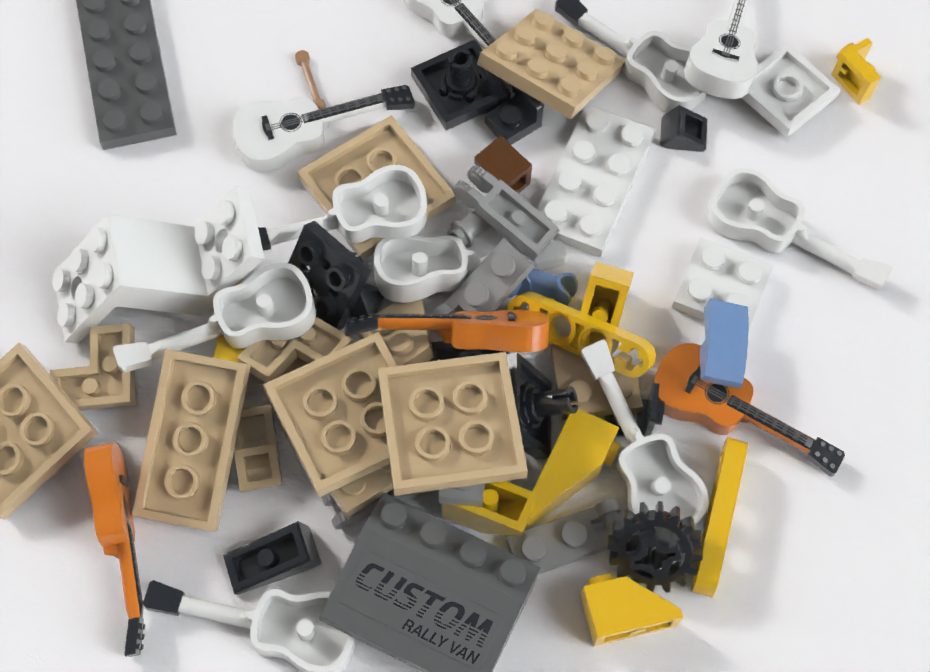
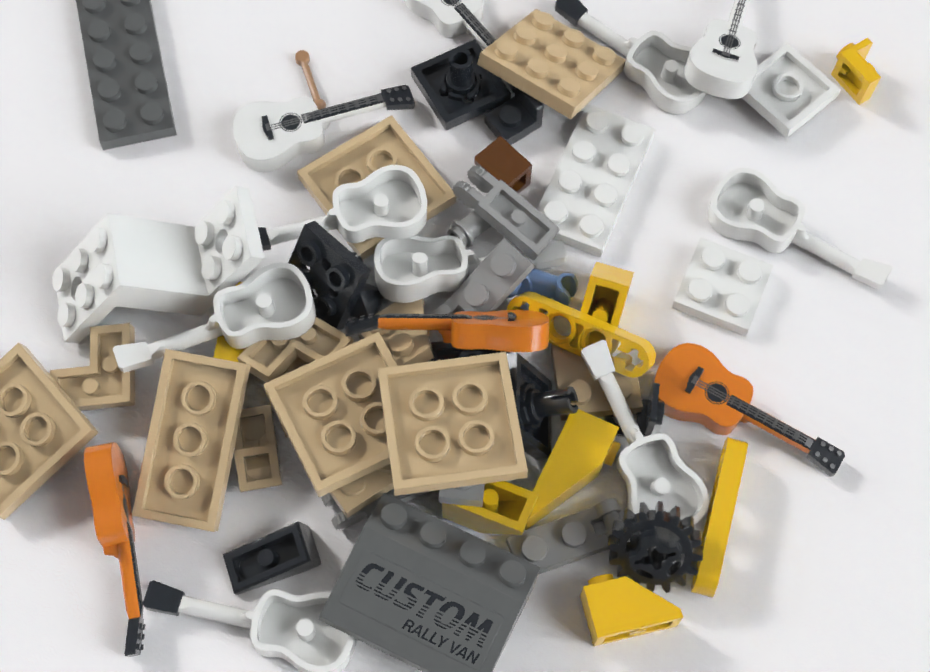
(683, 130): black slope -> none
(725, 343): medium blue slope -> none

